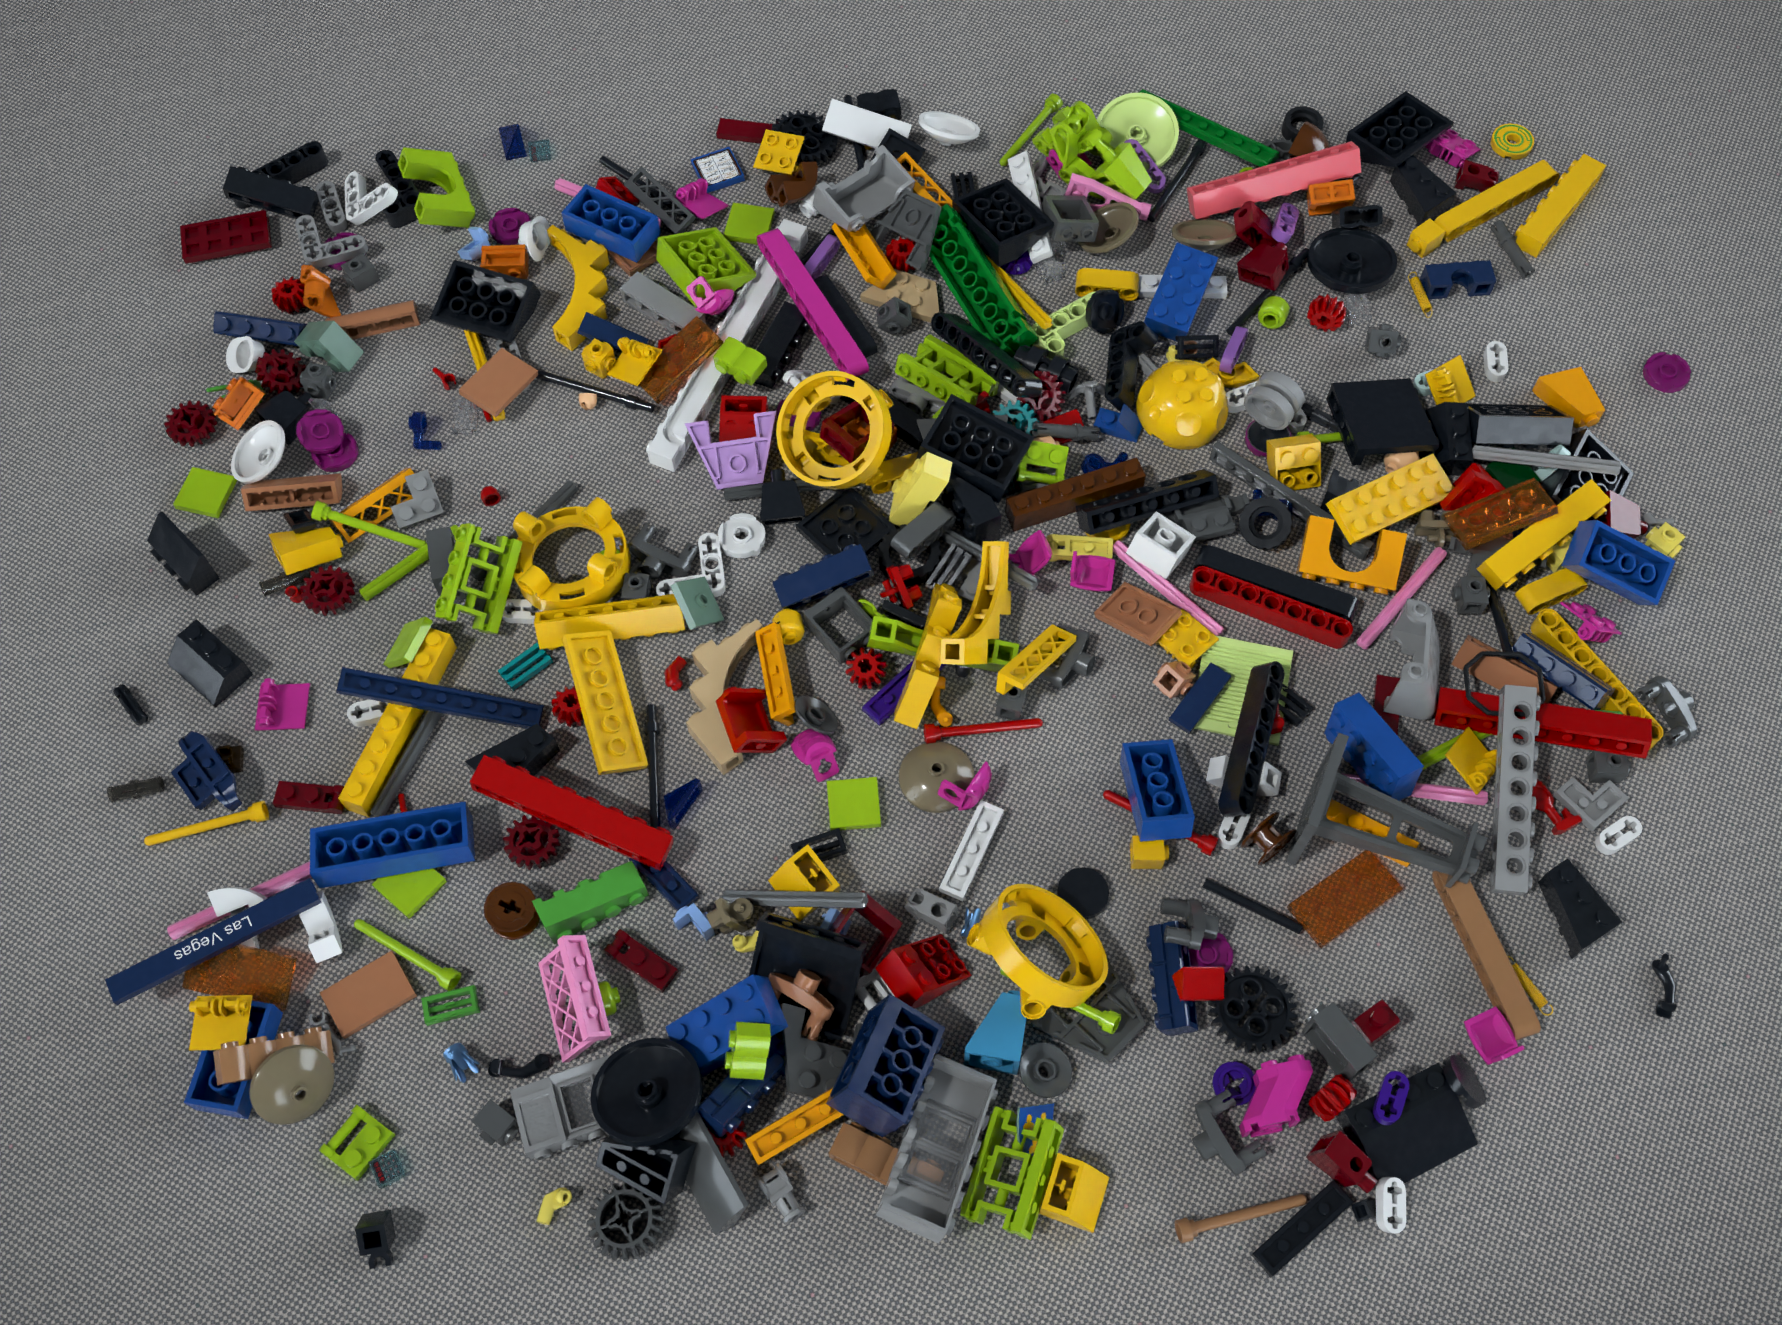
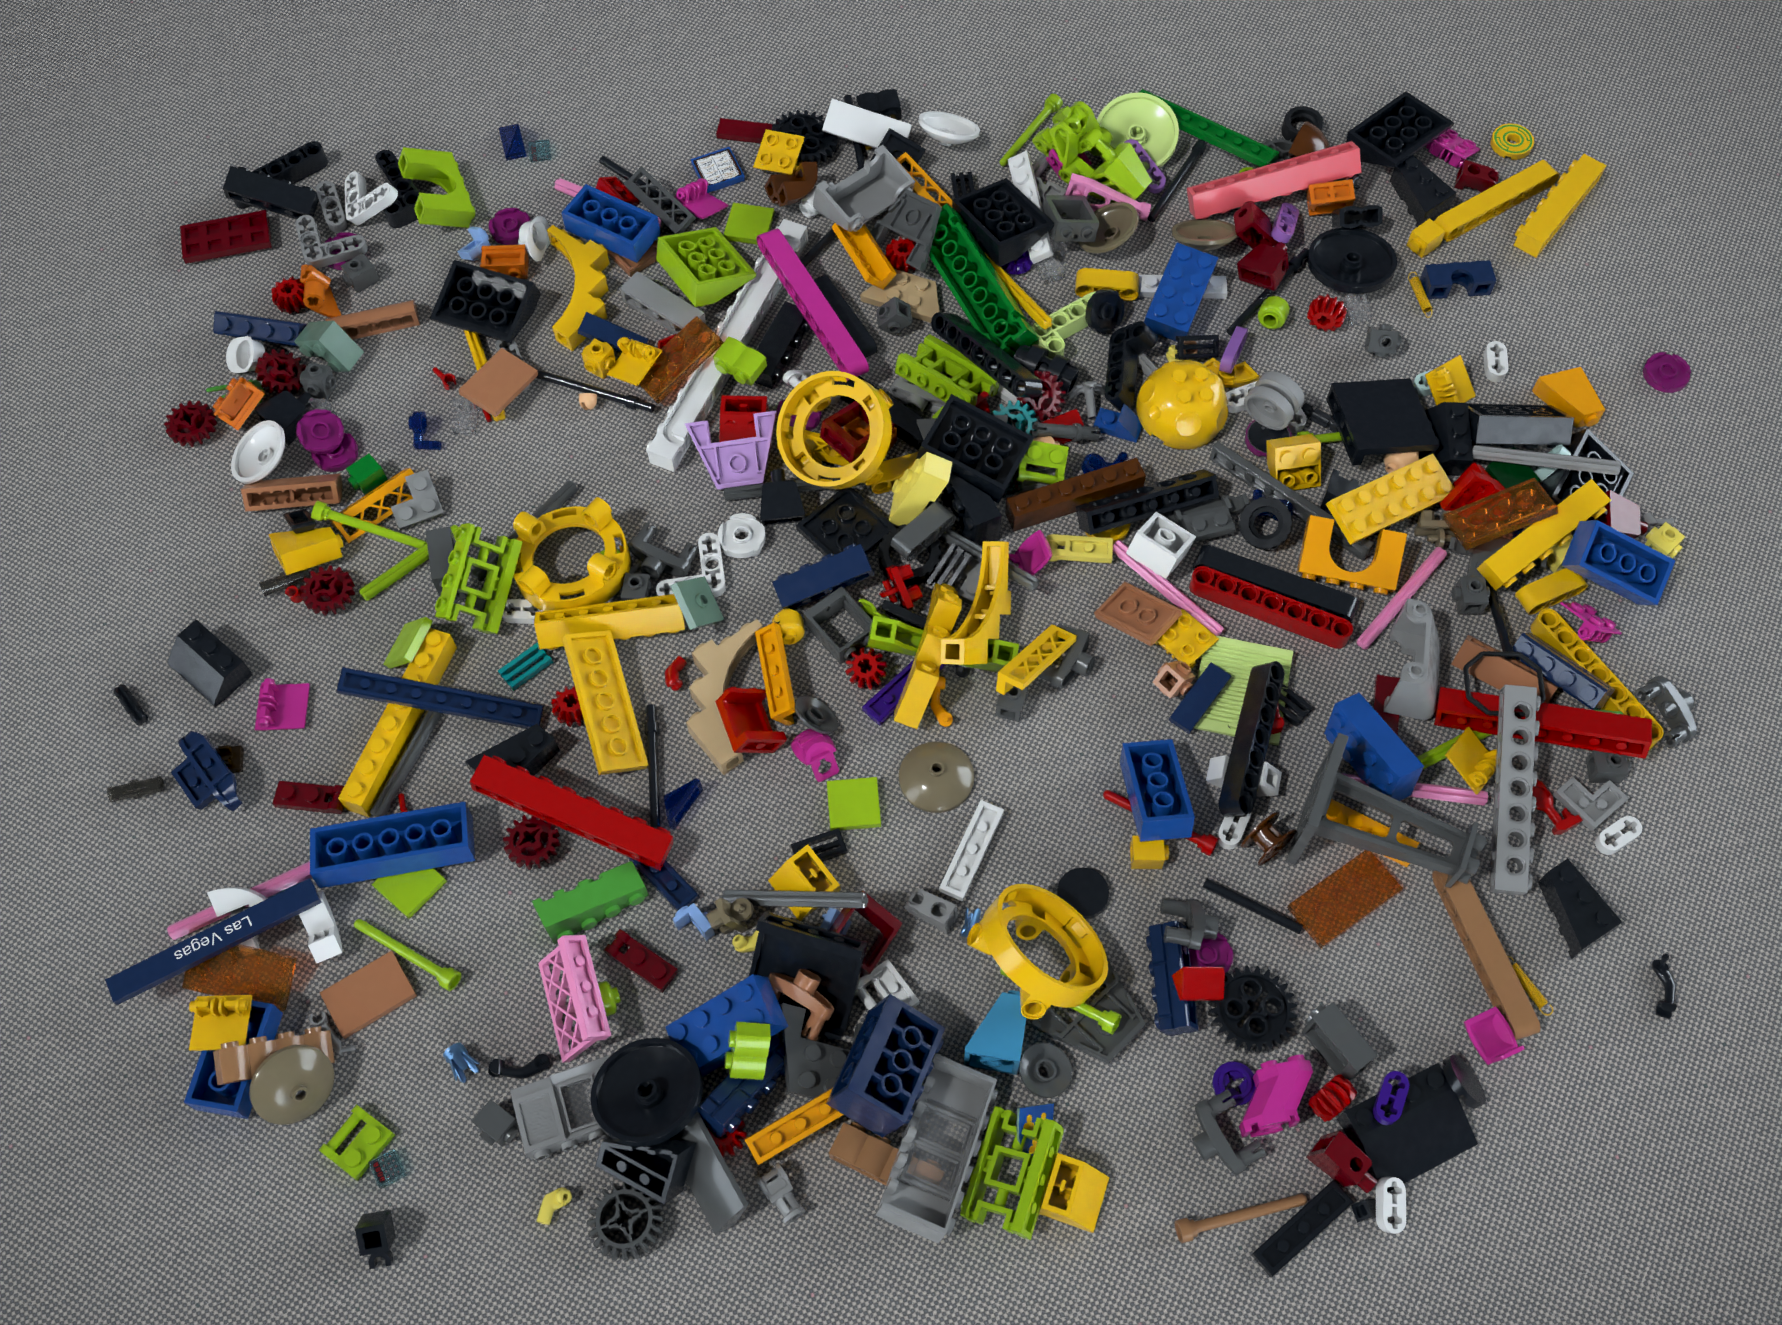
(180, 556): black slope -> none
(205, 492): lime tile -> none
(257, 812): yellow piece -> none
(366, 474): none -> green brick
(370, 715): white beam -> none
(474, 1009): bright green tile -> none
(490, 496): red hinge -> none
(511, 924): reddish brown piece -> none
(715, 302): dark pink piece -> none
(822, 256): medium lavender beam -> none
(922, 970): red slope -> none
(934, 733): red piece -> none
(974, 792): dark pink piece -> none
(1092, 572): dark pink piece -> none
(1376, 1022): dark red torso -> none
(1508, 242): dark grey pin -> none

